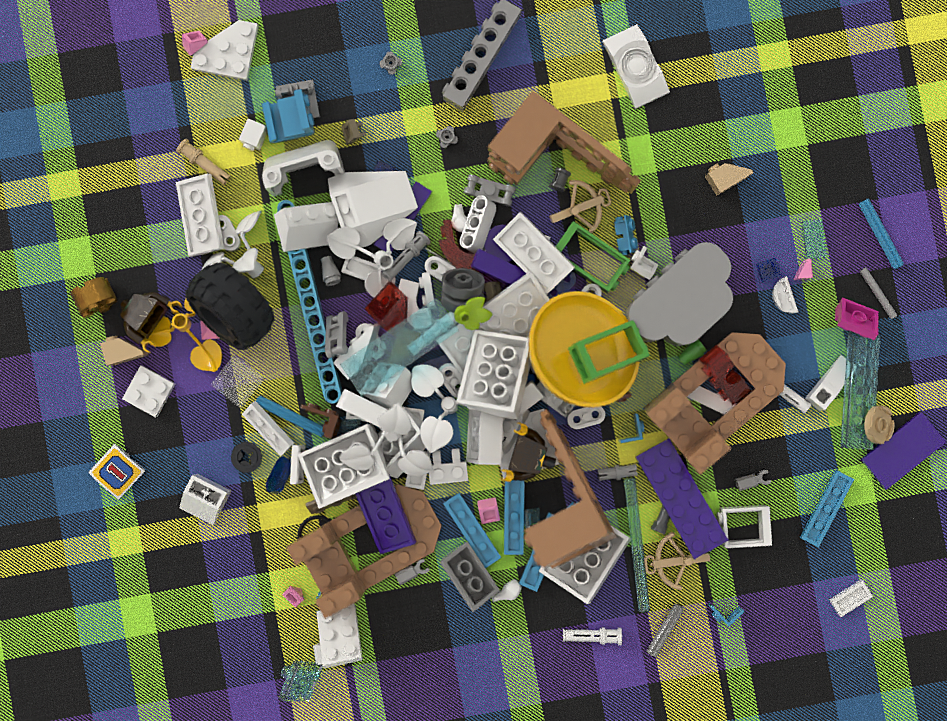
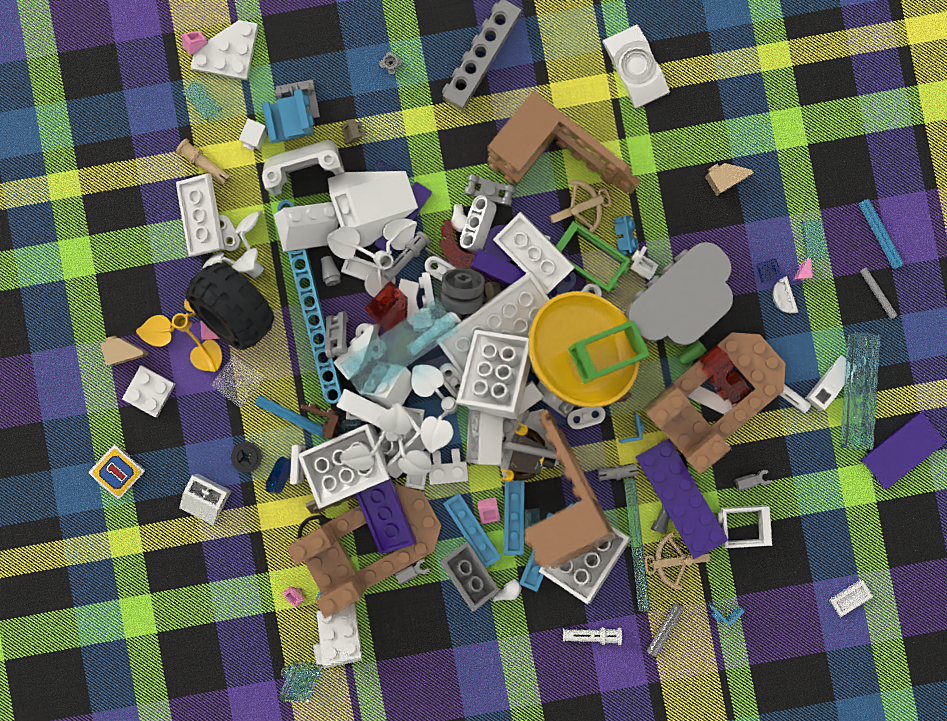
(94, 297): pearl gold brick -> none
(143, 315): dark brown torso -> none
(201, 100): none -> clear light blue plate
(267, 428): white plate -> none
(444, 132): light grey plate -> none
(473, 313): lime plate -> none
(530, 450): none -> light grey bar
(560, 179): dark grey bush -> none
(826, 508): dark azure plate -> none
(857, 318): dark pink plate -> none
(879, 424): tan tile -> none

